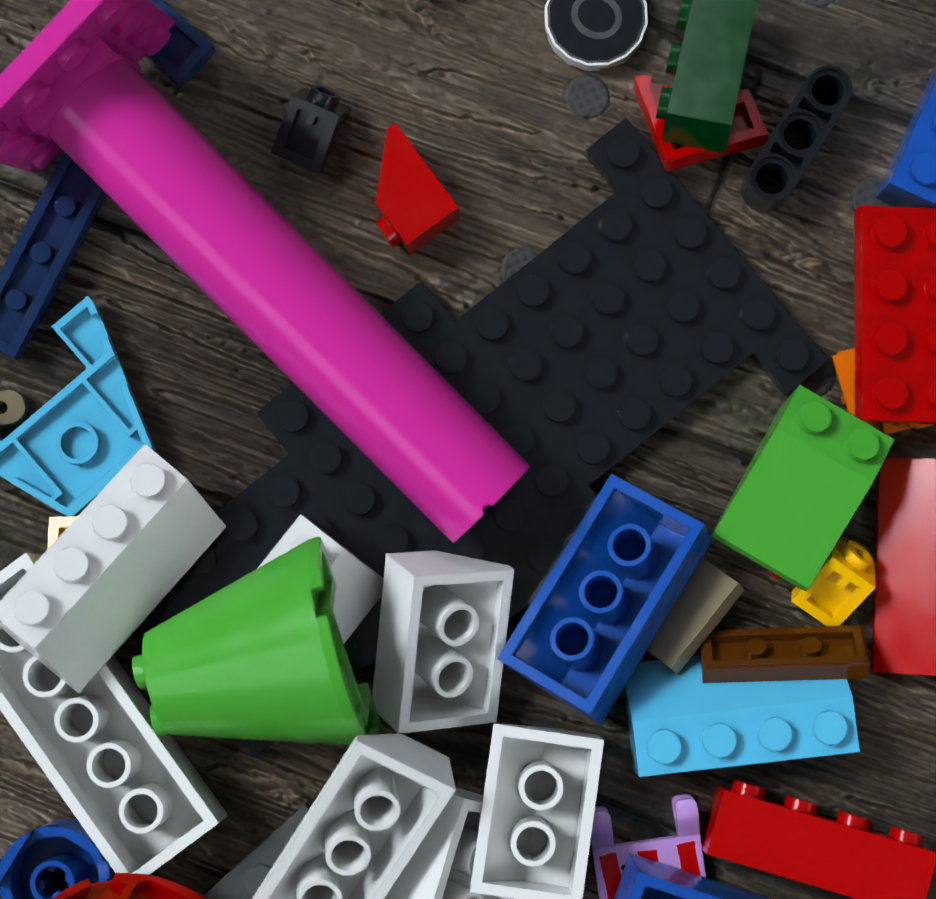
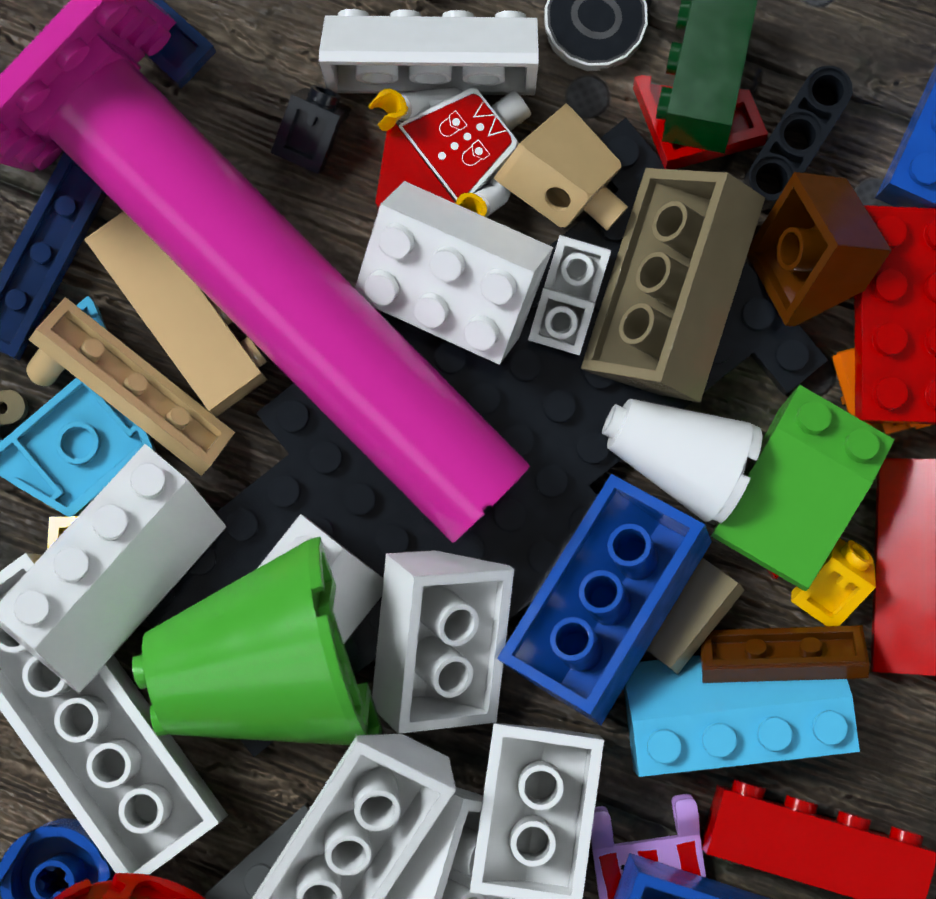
(128, 383): none -> tan piece
(179, 316): none -> tan brick
(429, 52): none -> white slope
(451, 271): none -> white brick
(459, 138): none -> torso
(564, 171): none -> tan torso
(569, 295): none -> white slope
(674, 281): none -> dark tan slope
(686, 453): none -> white cone
(816, 247): none -> reddish brown slope

